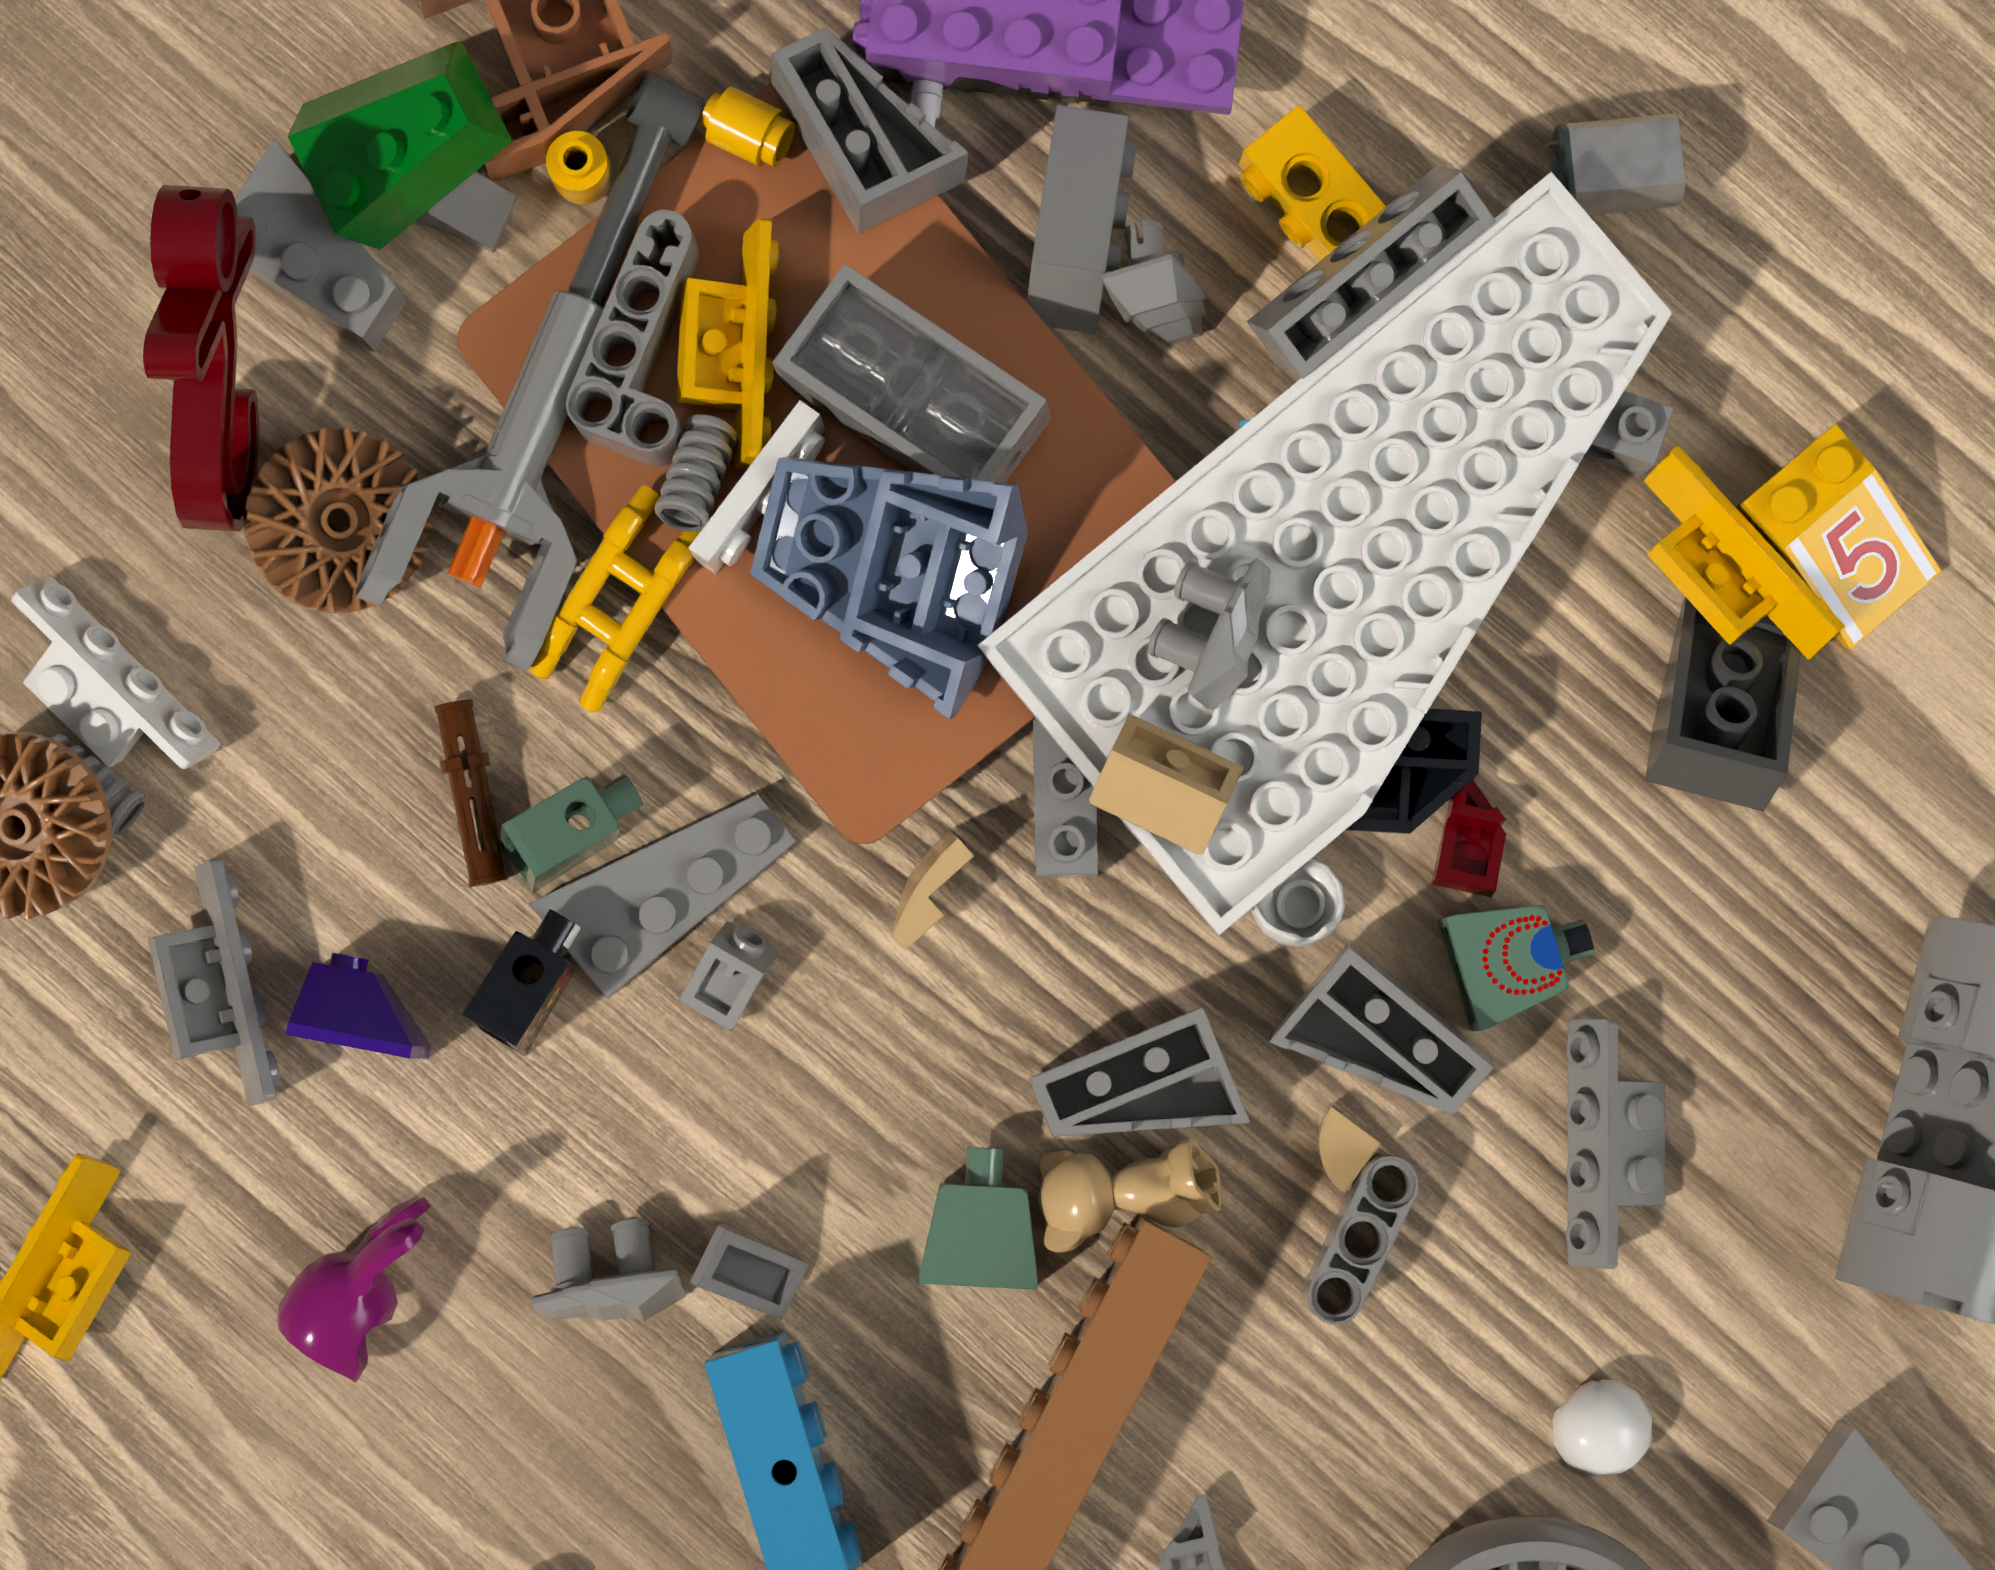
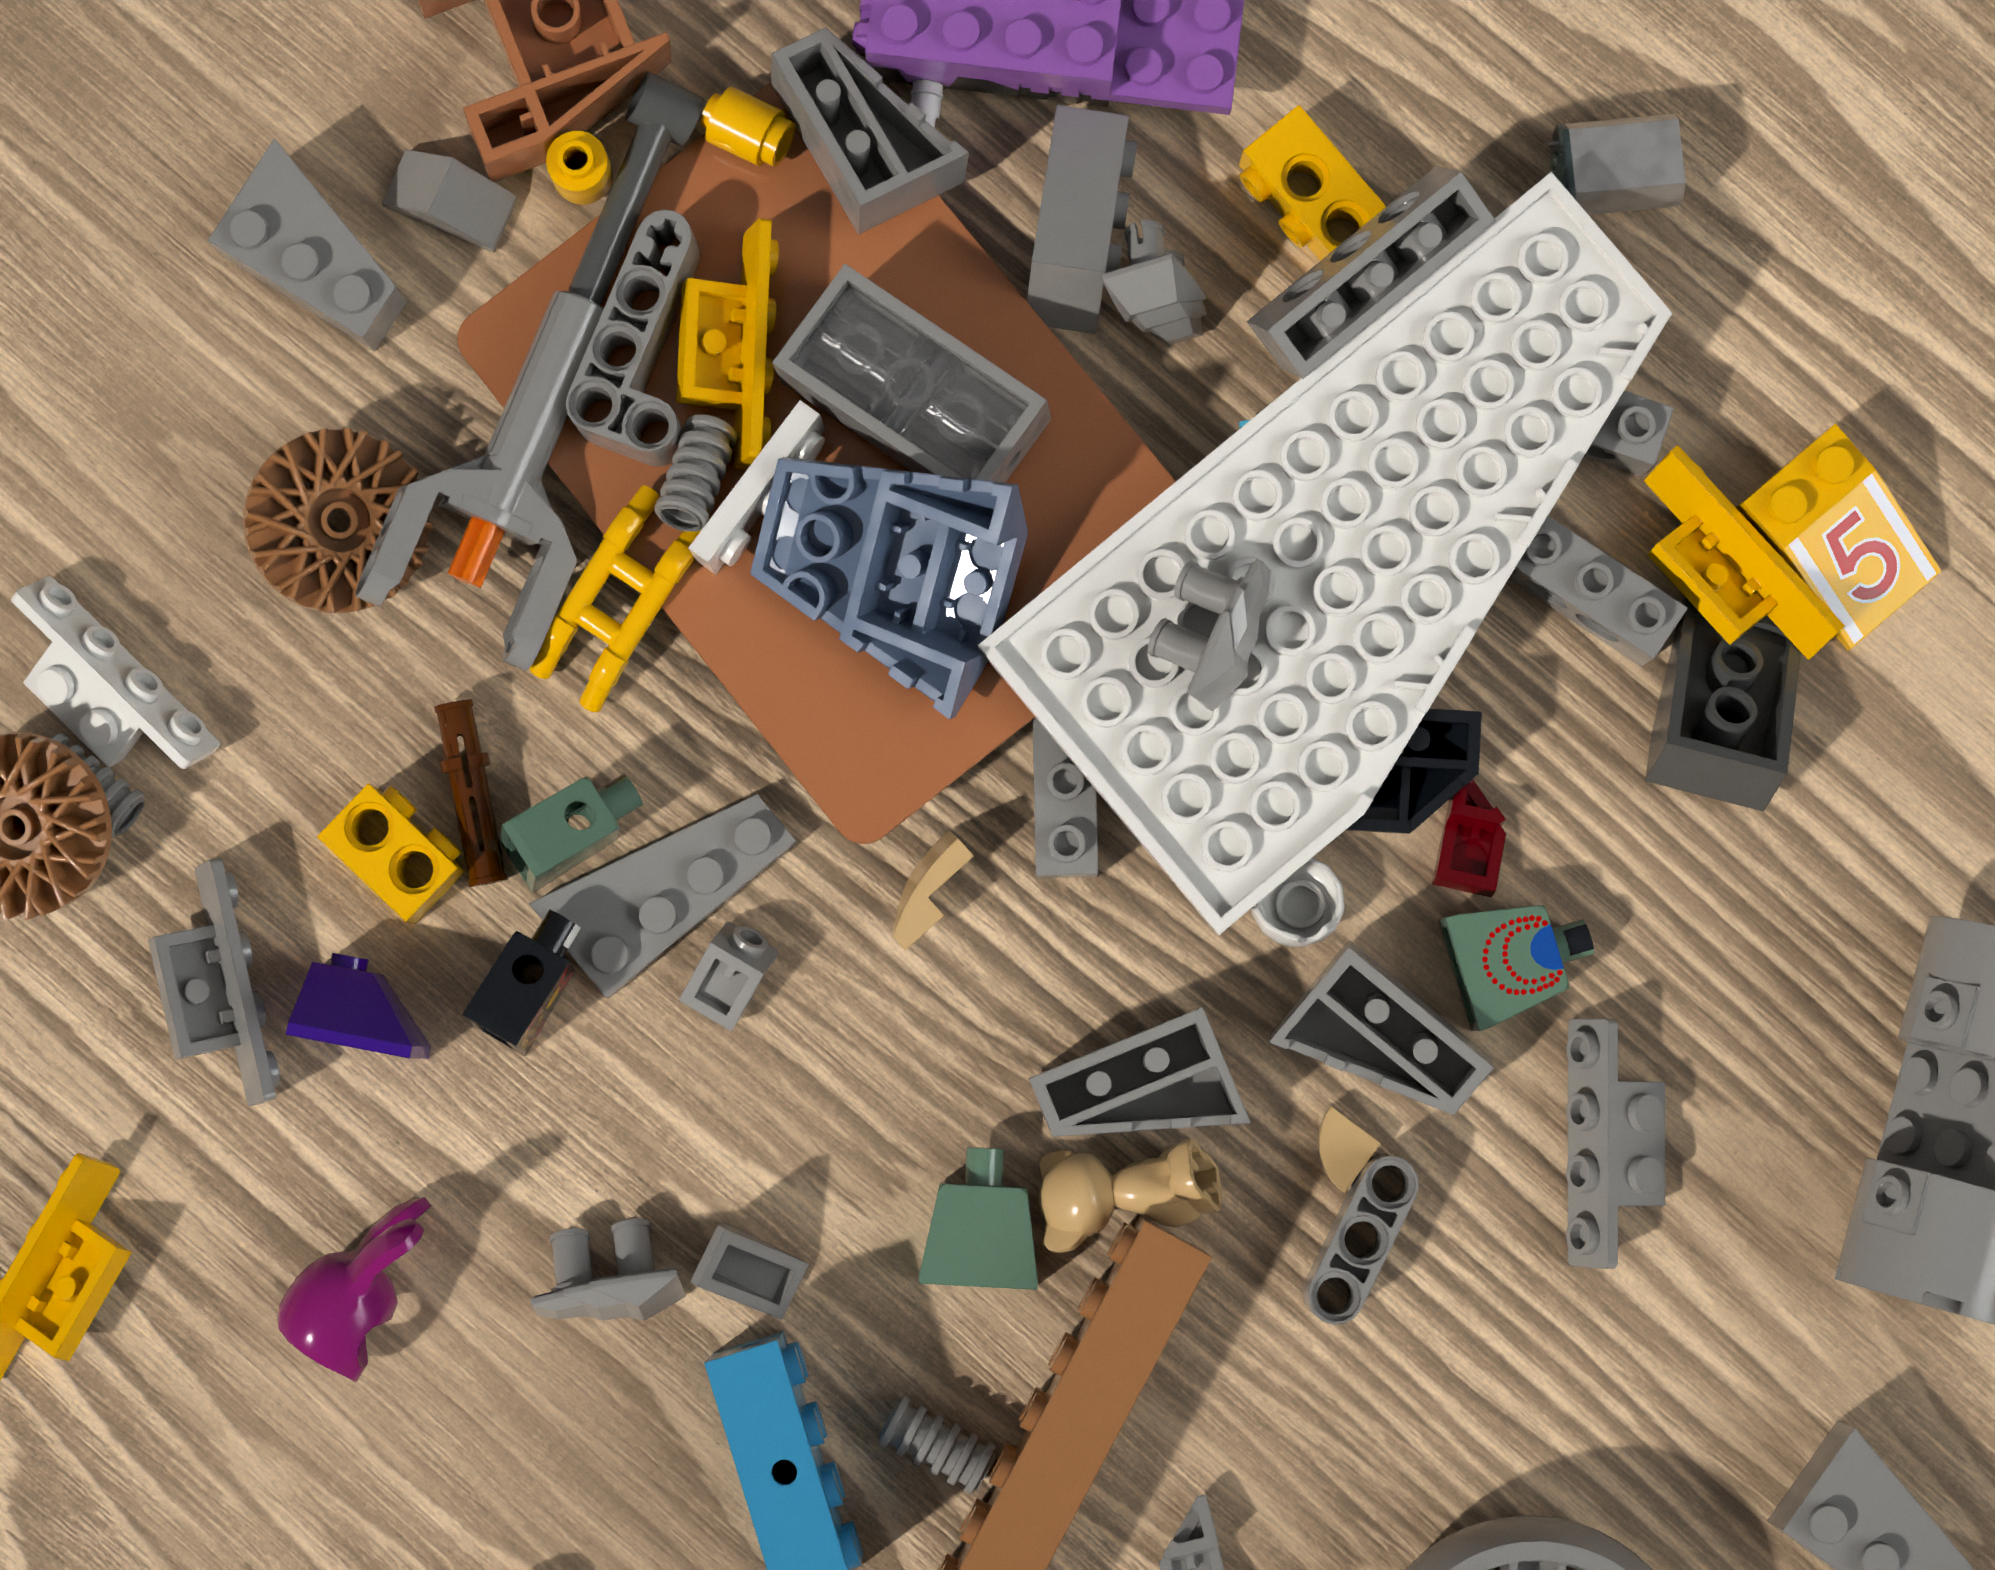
(203, 260): dark red piece -> none
(383, 864): none -> yellow brick
(397, 143): green wedge -> none
(937, 1445): none -> light grey piece
(1165, 784): tan panel -> none
(1597, 592): none -> light grey brick
(1602, 1428): white hair -> none

